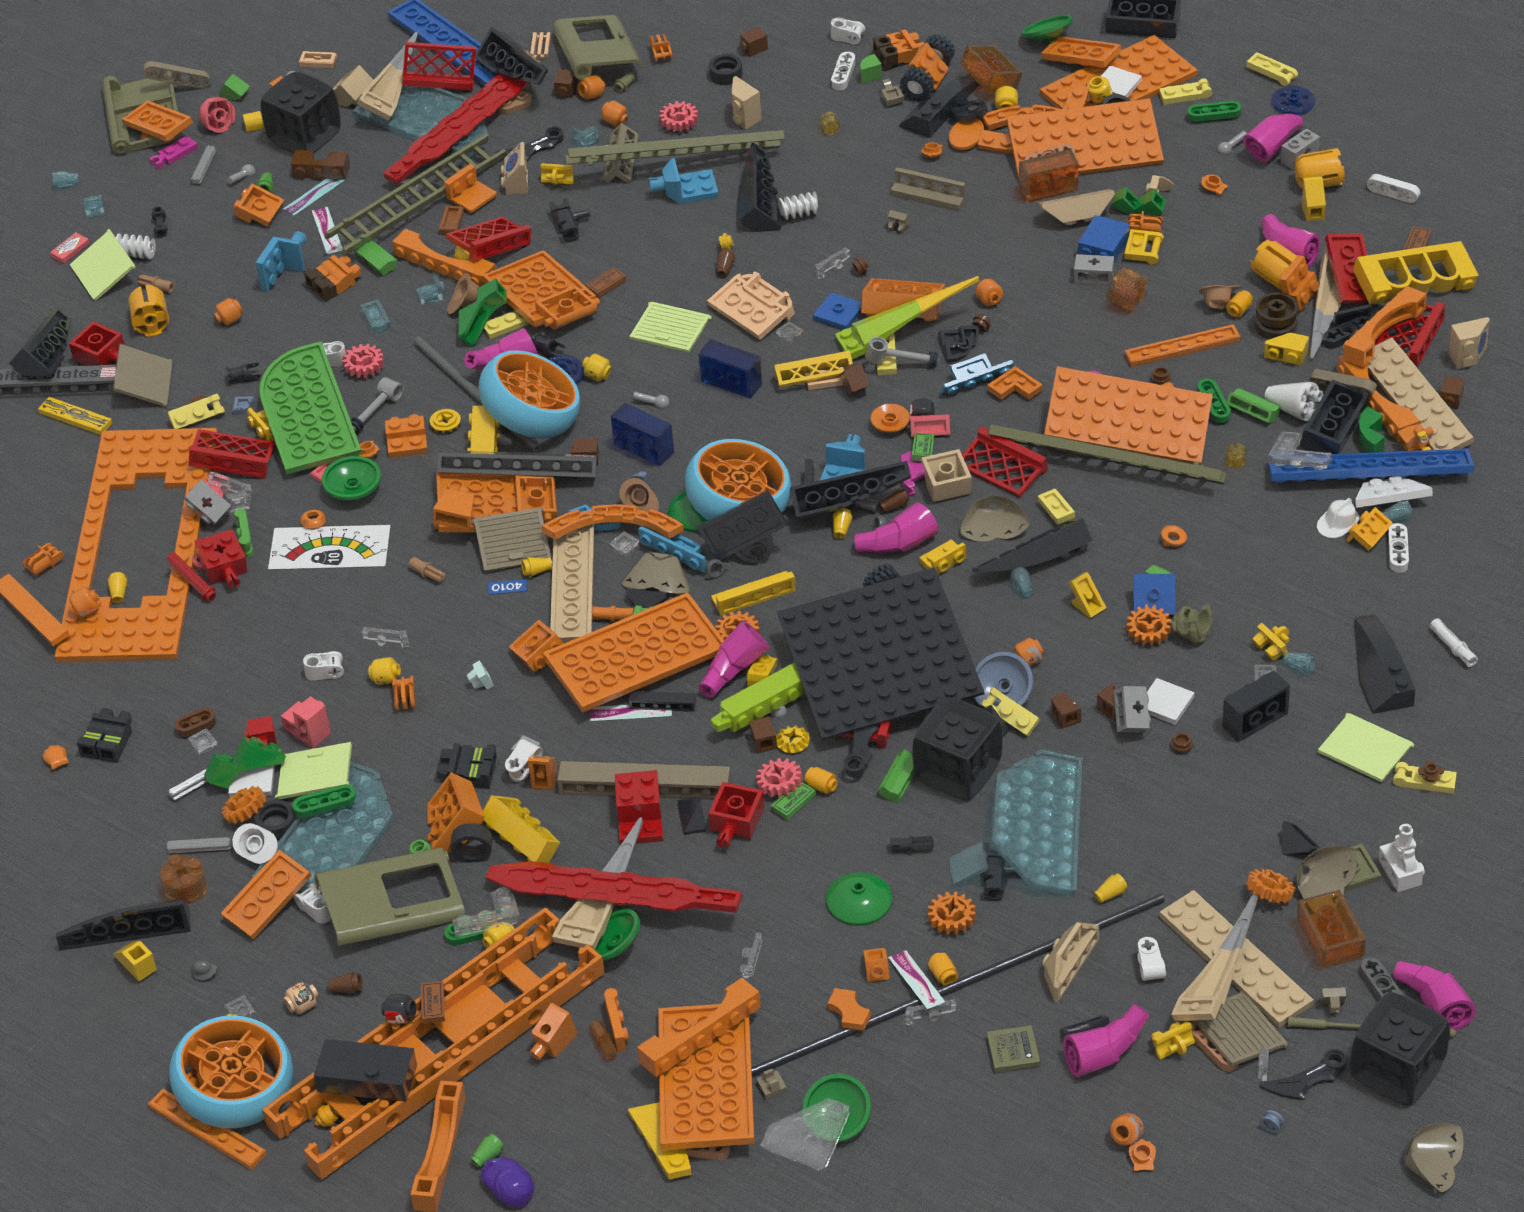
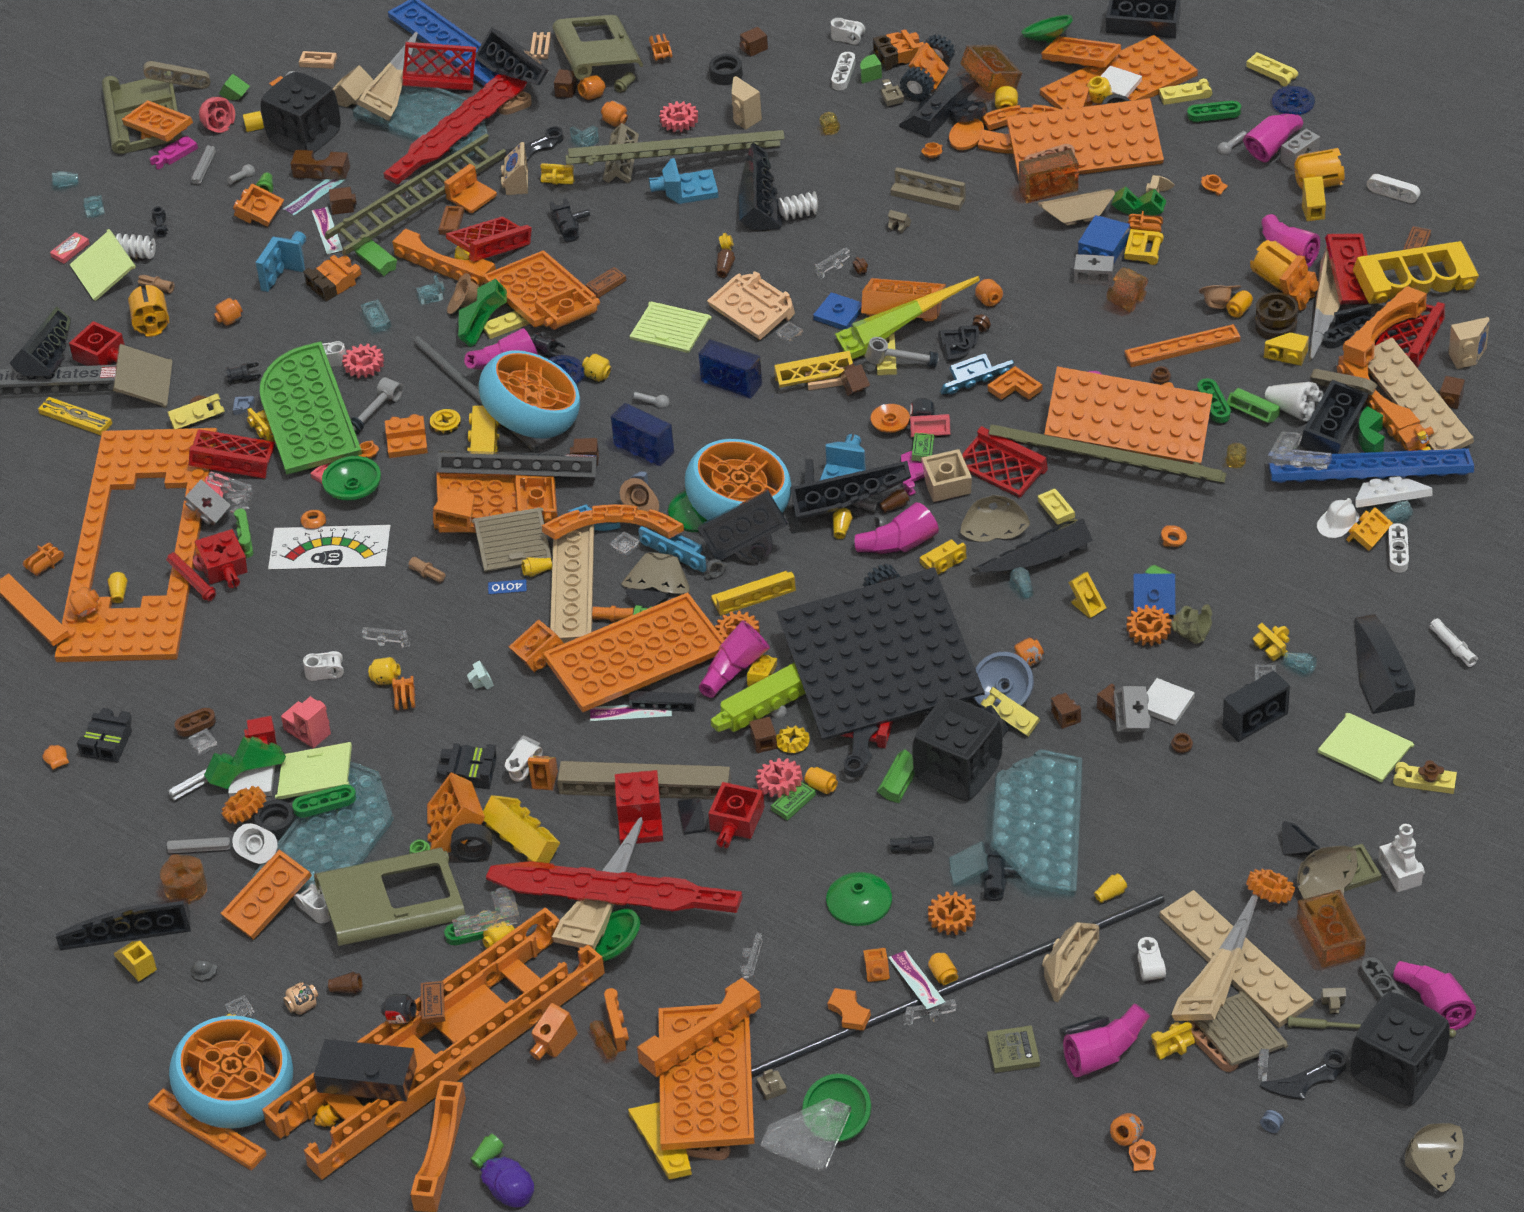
(342, 200): none -> reddish brown brick

